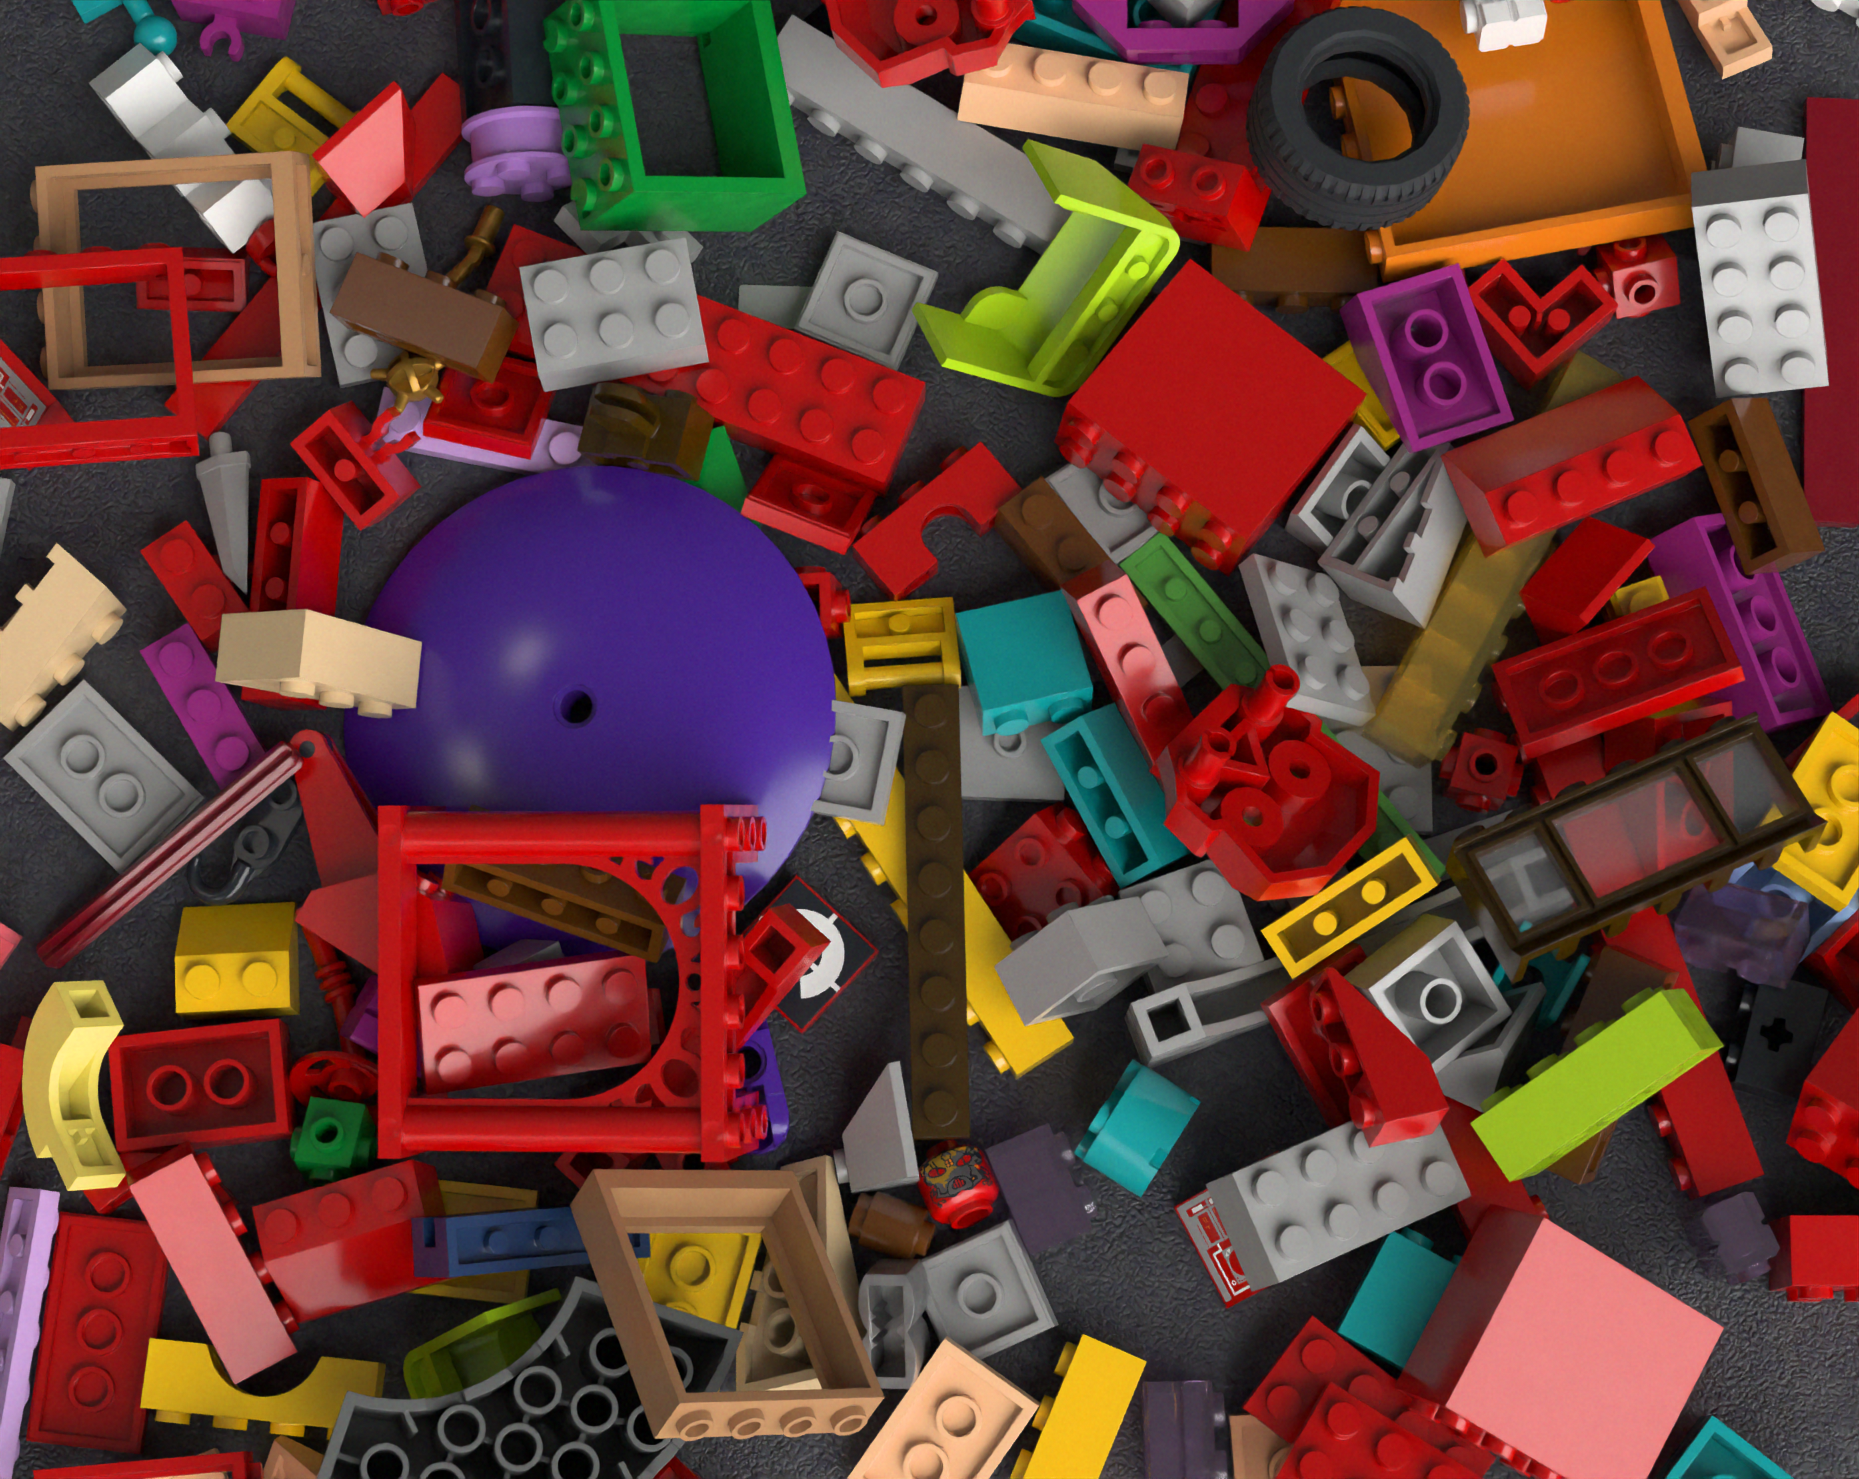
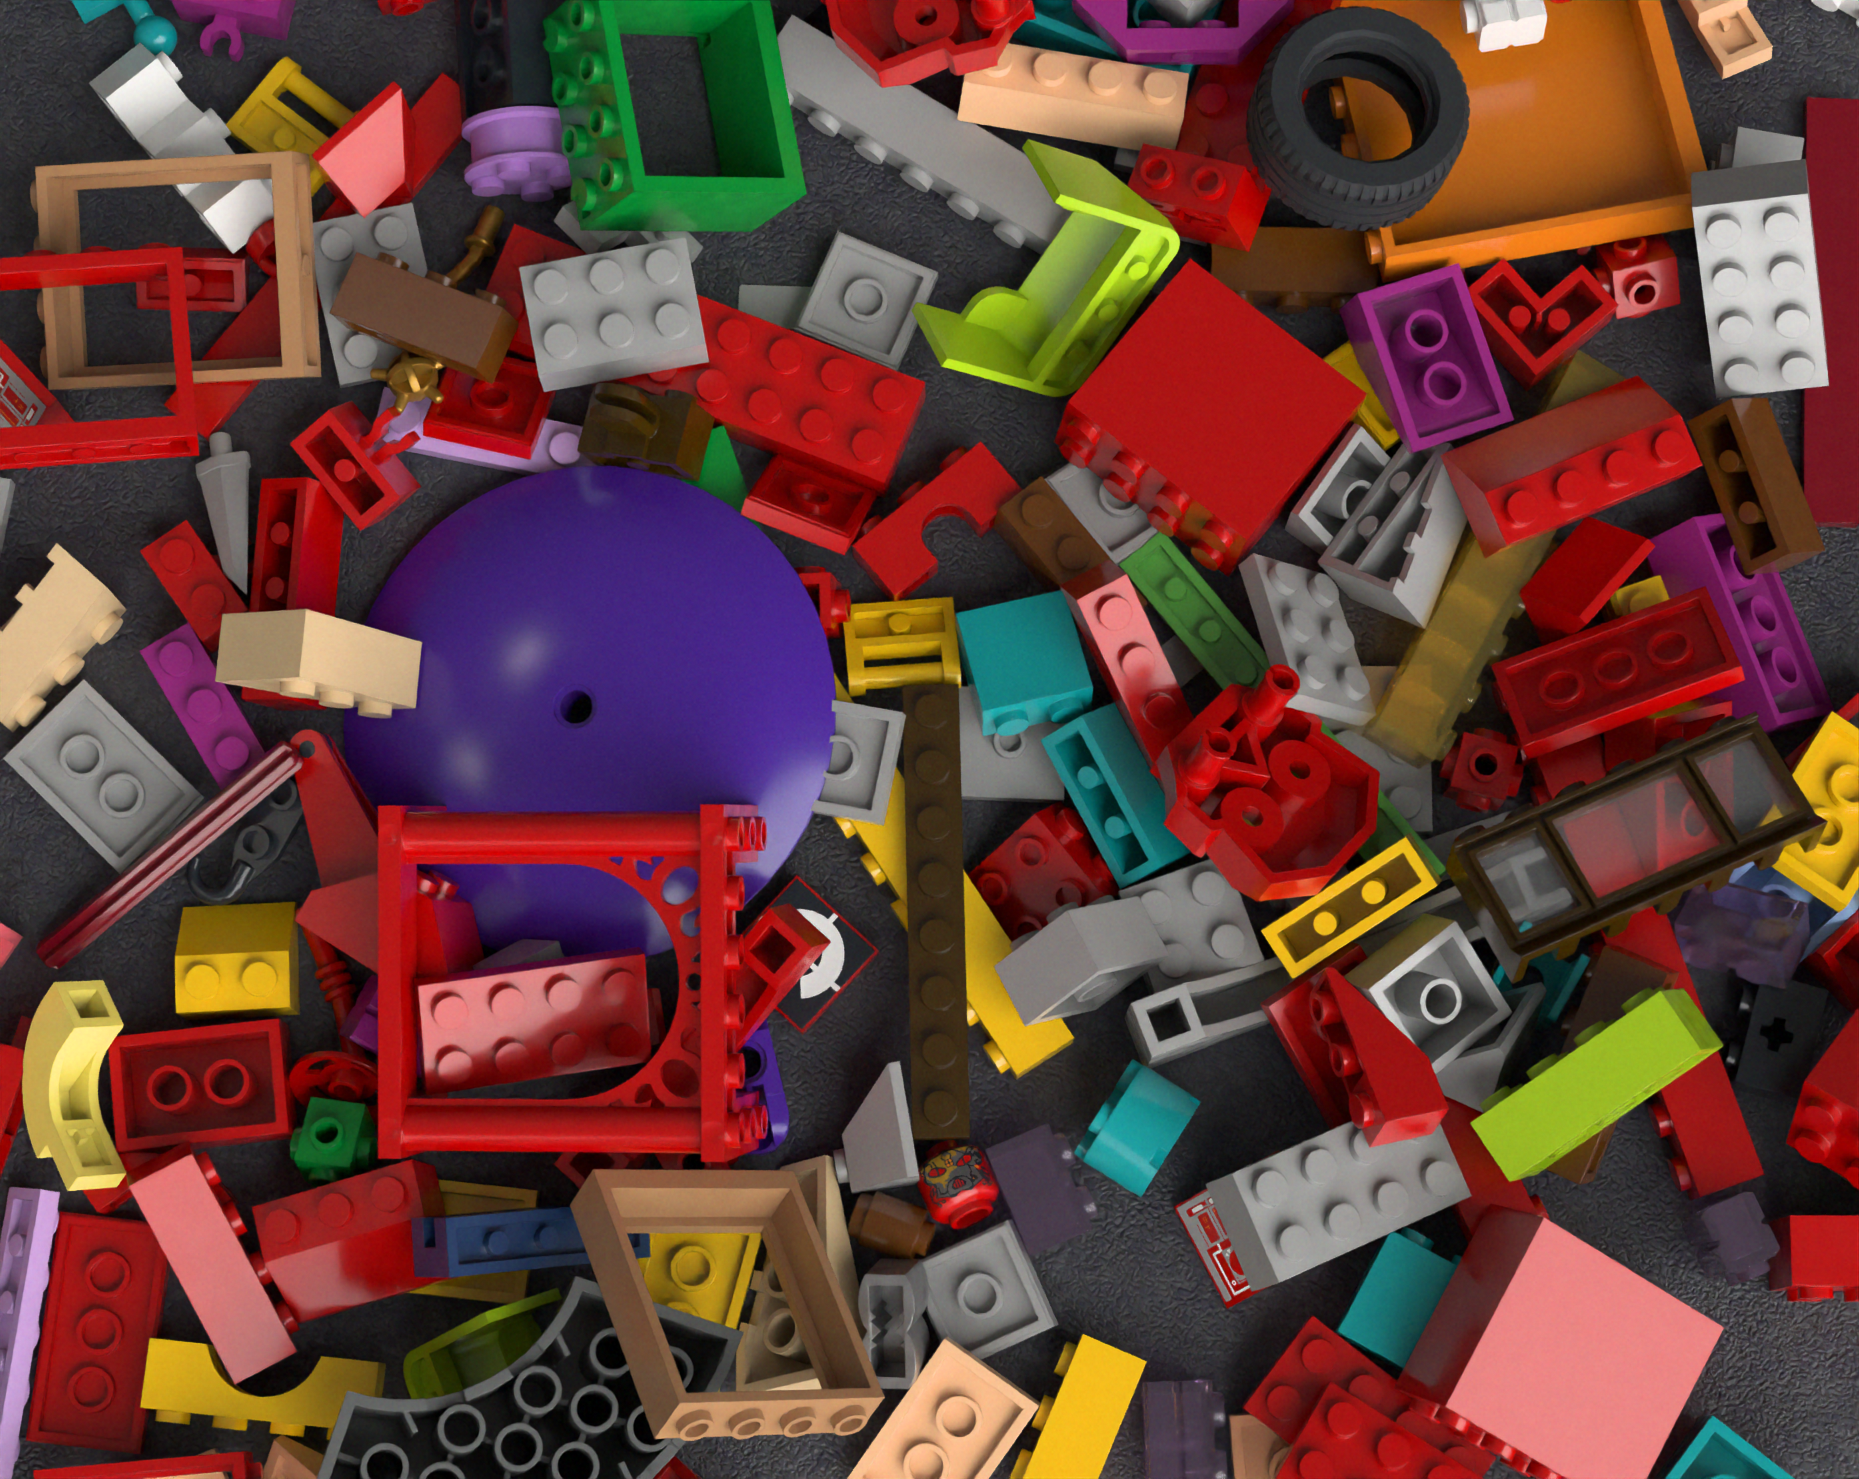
(572, 900): reddish brown brick -> none

